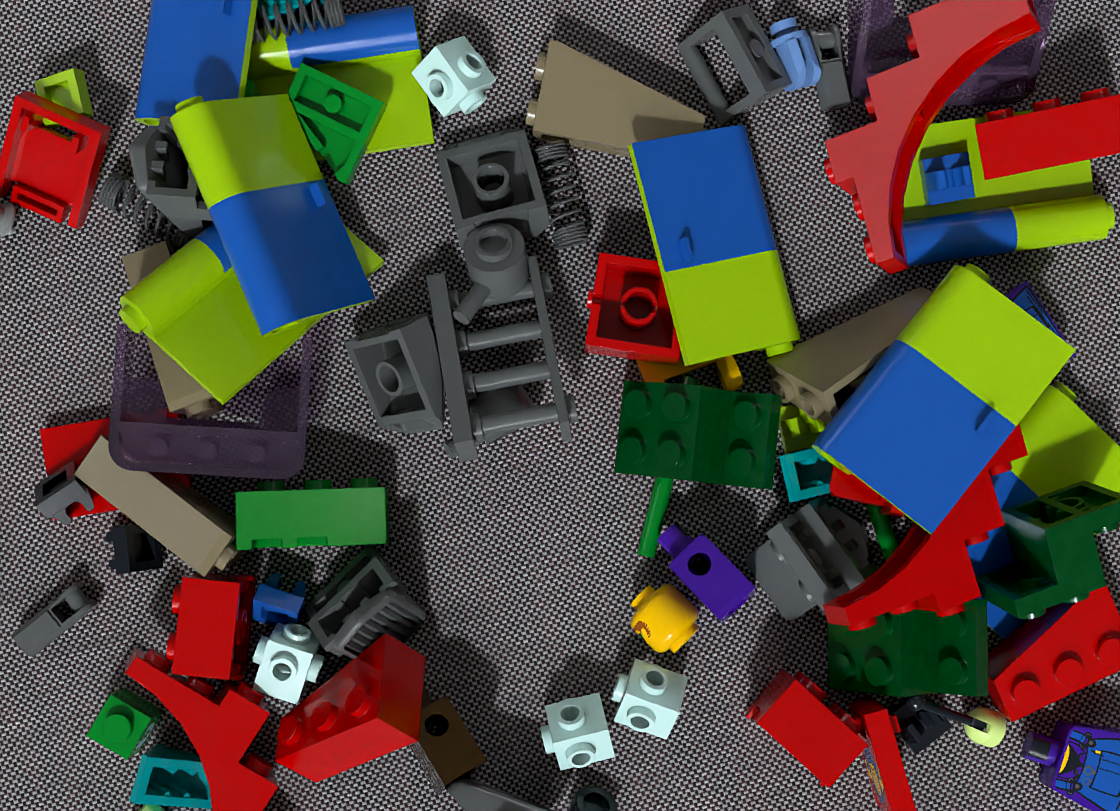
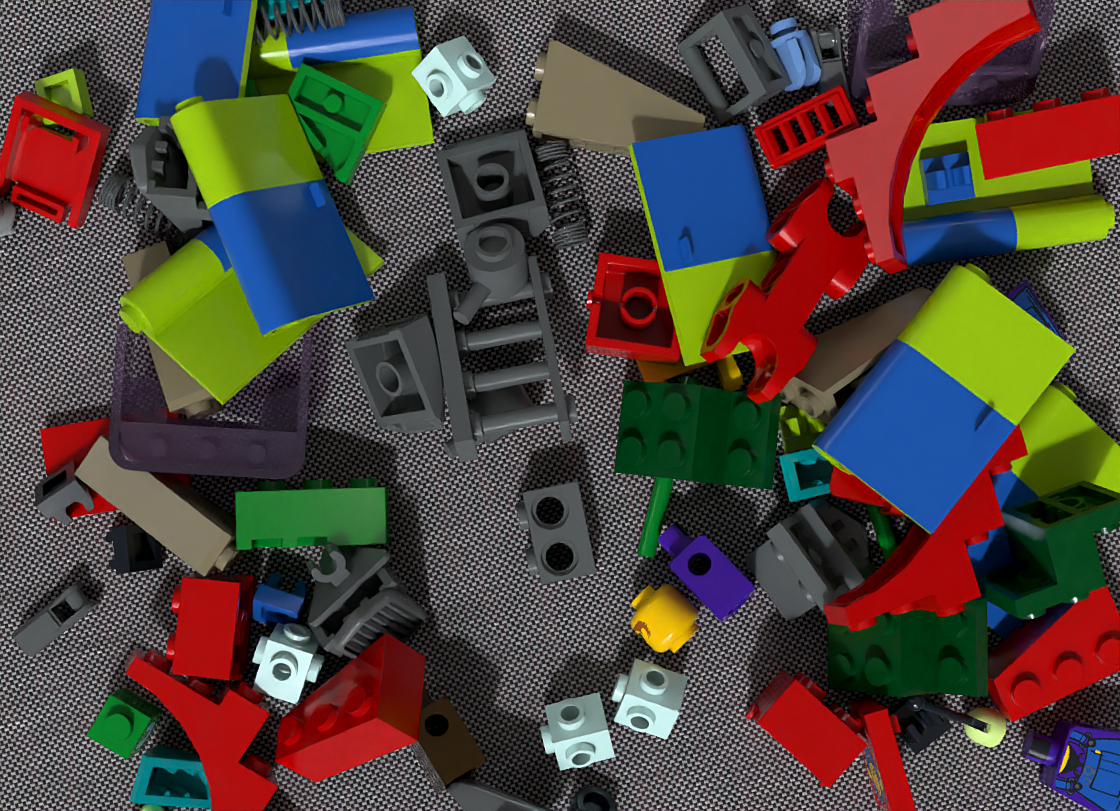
(340, 575): none -> dark grey piece
(568, 530): none -> dark grey brick
(769, 140): none -> red slope
(774, 313): none -> red piece

